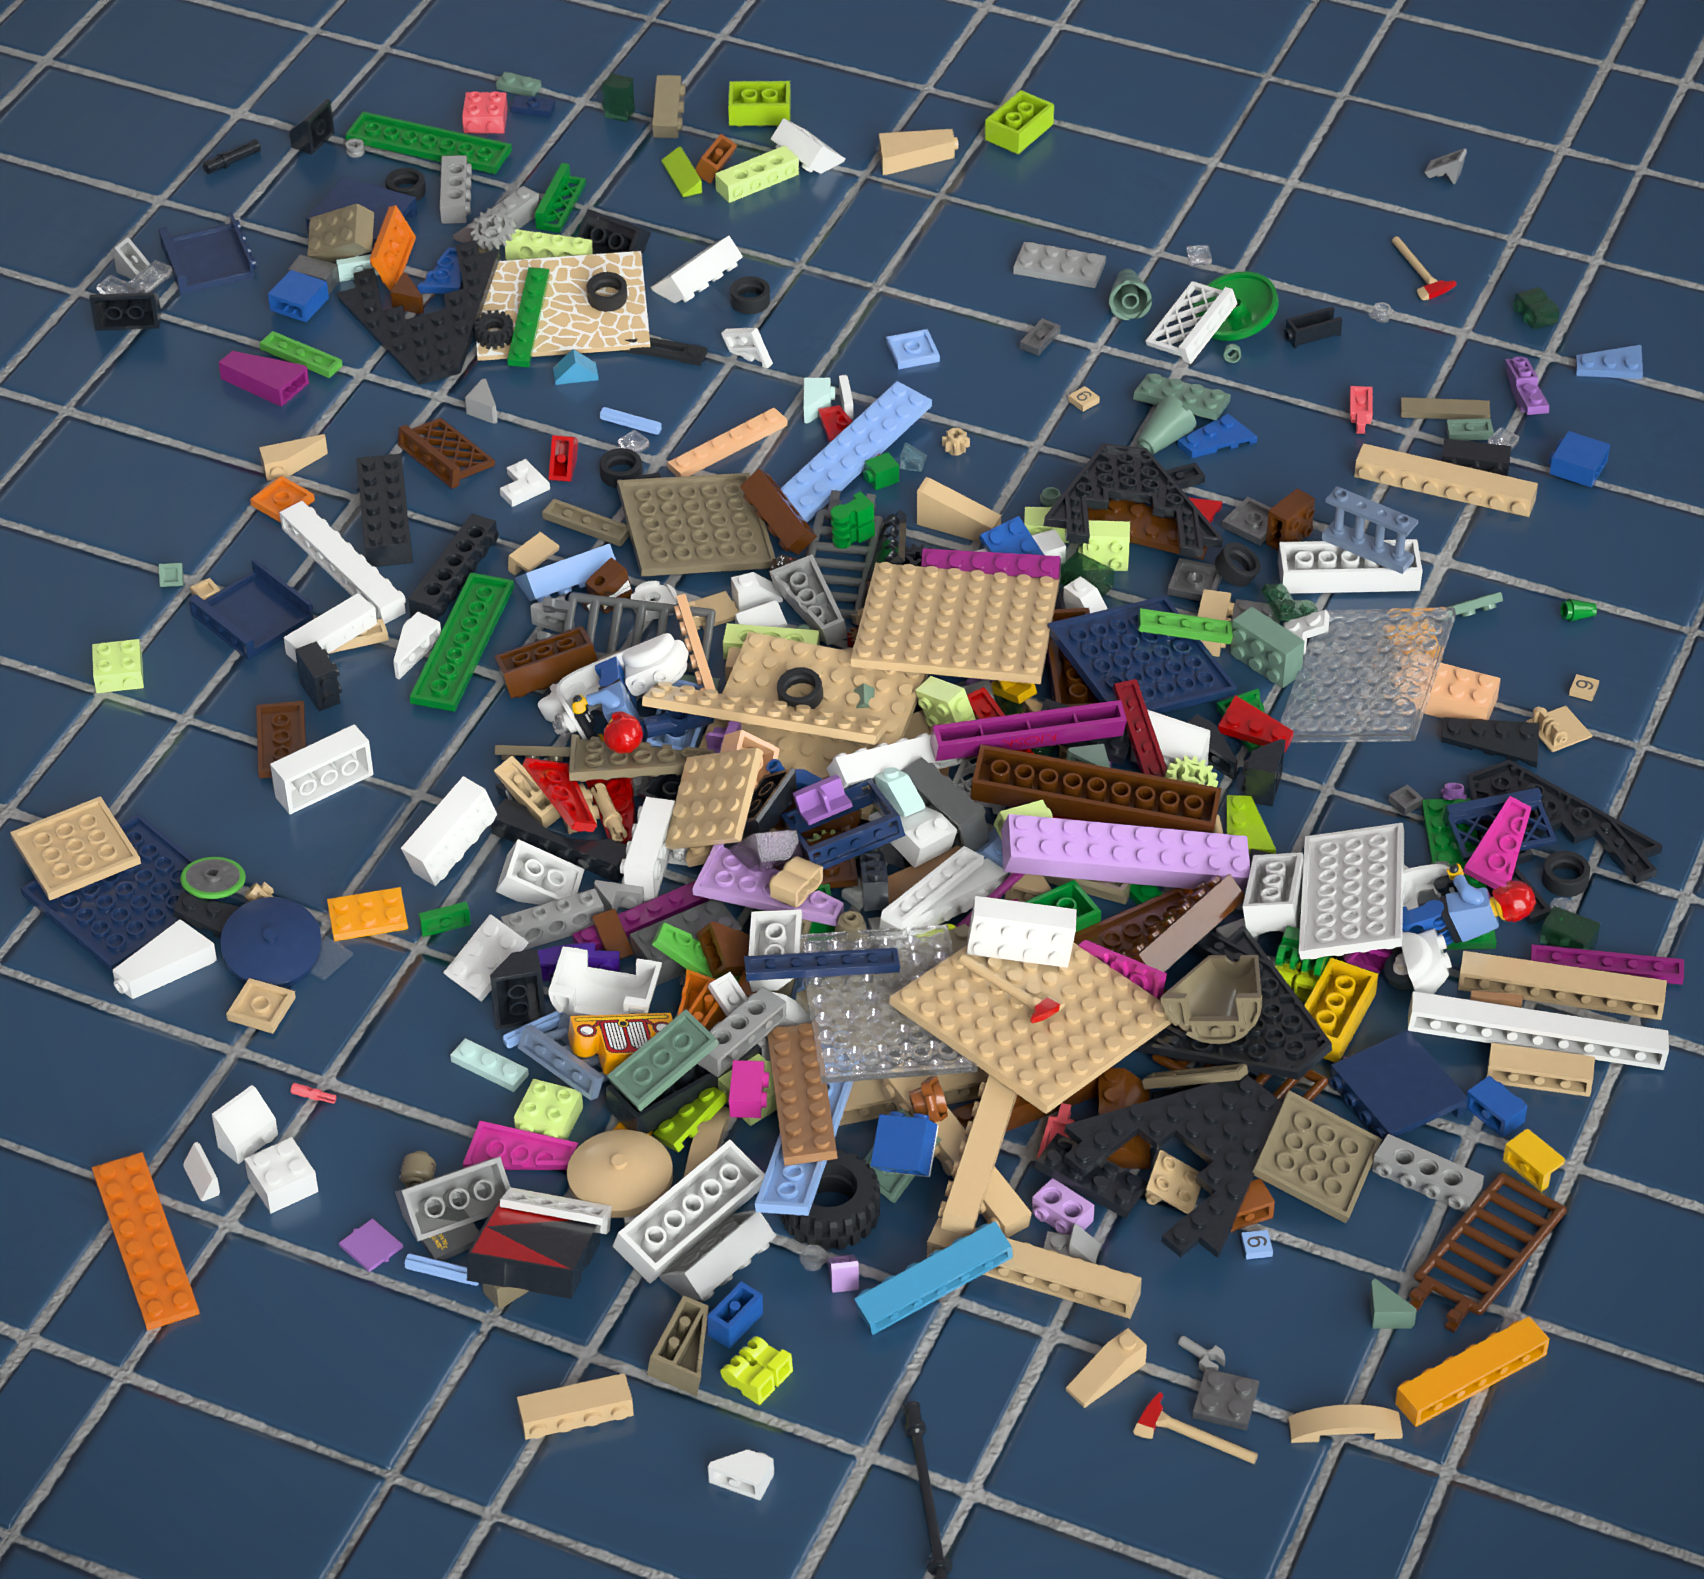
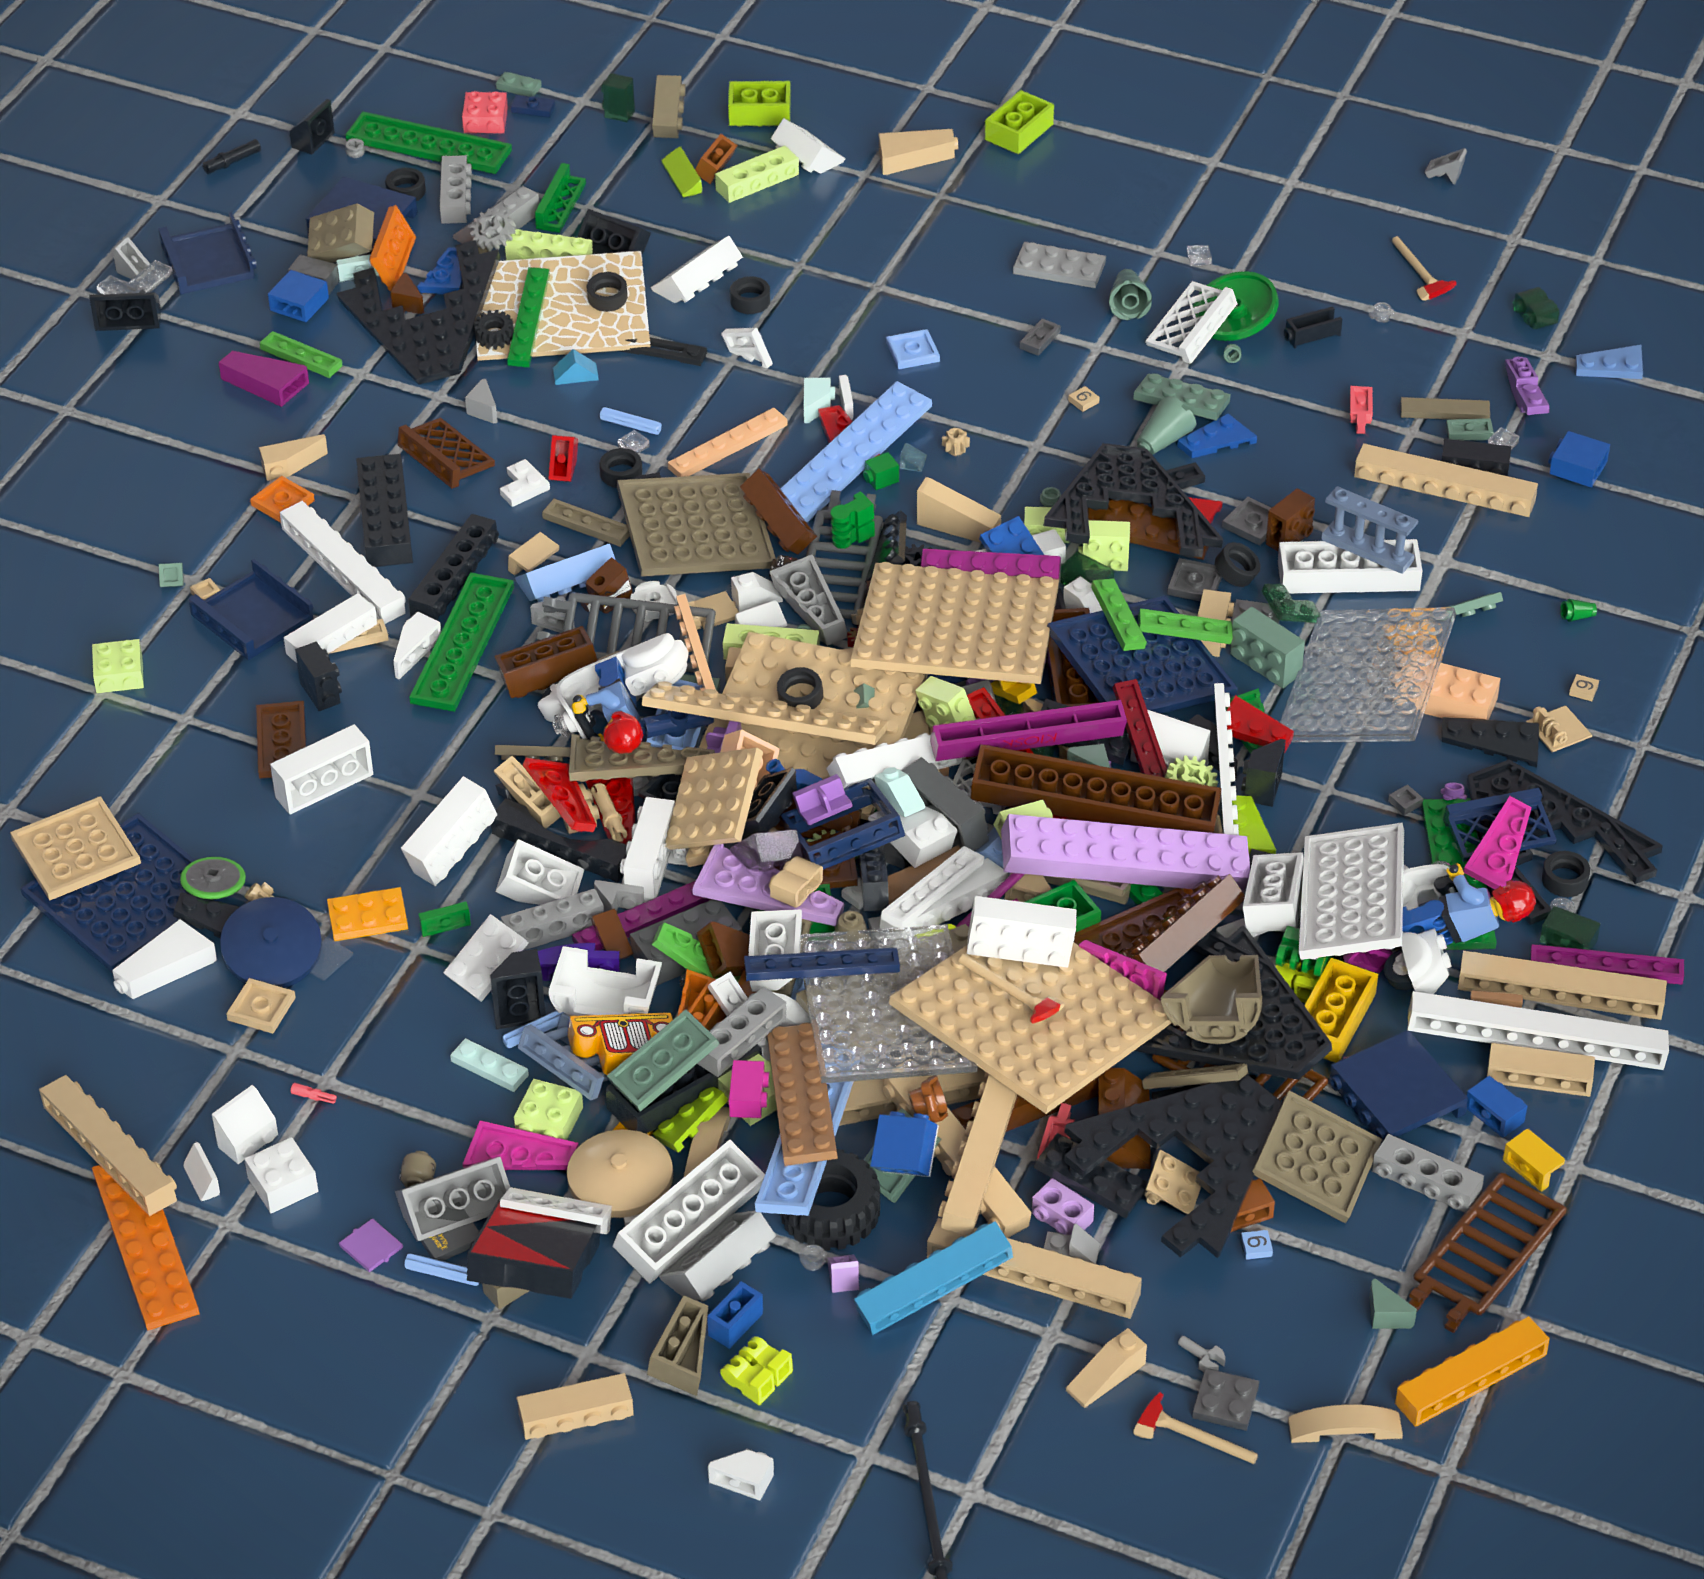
(108, 1145): none -> tan brick
(1118, 614): none -> bright green plate
(1227, 773): none -> white plate
(1309, 625): white plate -> none

